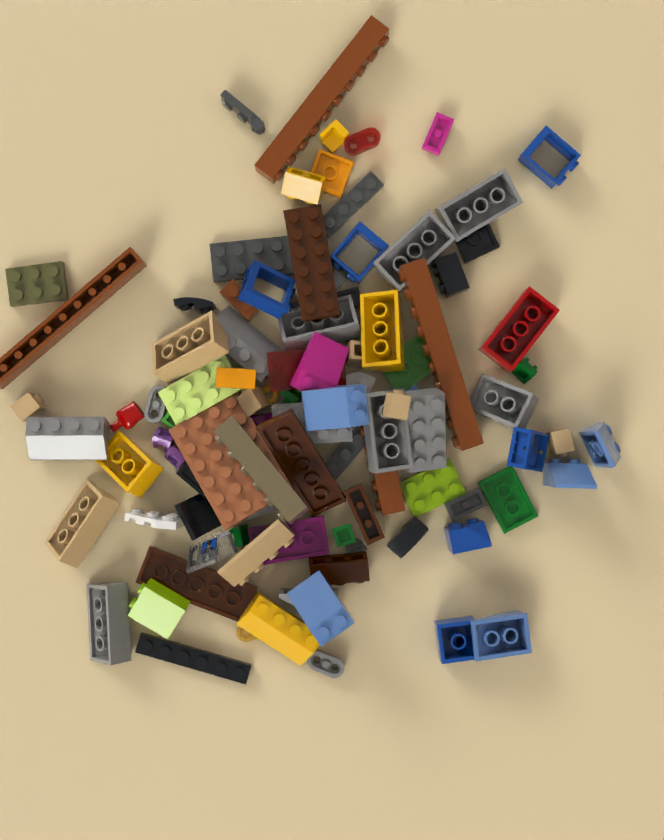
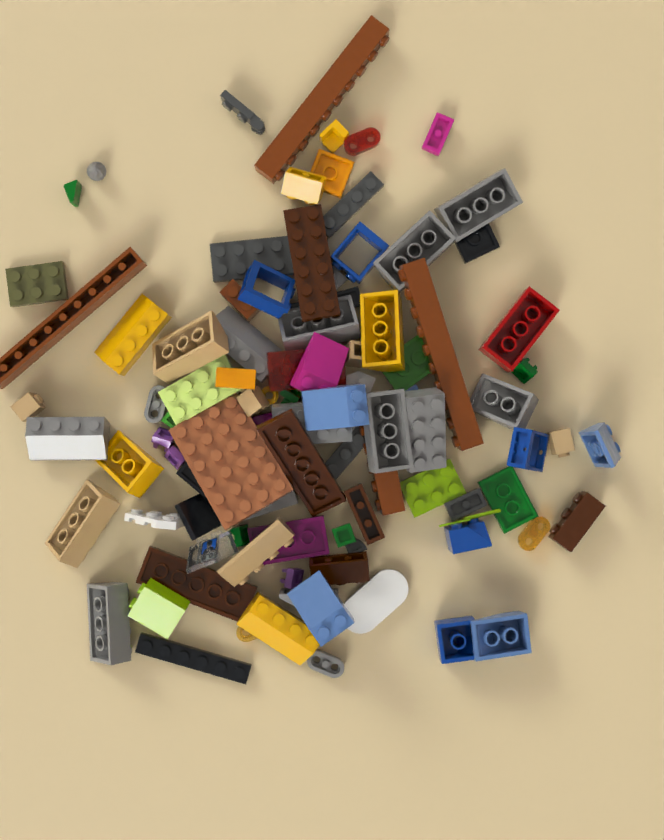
(73, 192): none -> green slope
(96, 171): none -> light grey plate
(128, 417): red piece -> none
(132, 335): none -> yellow slope
(201, 305): black slope -> none
(261, 470): dark tan brick -> none
(293, 577): none -> medium lavender tile
(376, 600): none -> white tile
(396, 405): tan brick -> none
(408, 537): black slope -> none
(450, 275): black brick -> none
(467, 518): none -> lime piece
(532, 531): none -> clear yellow plate
(558, 144): blue window -> none
(567, 475): medium blue slope -> none
(576, 520): none -> reddish brown brick

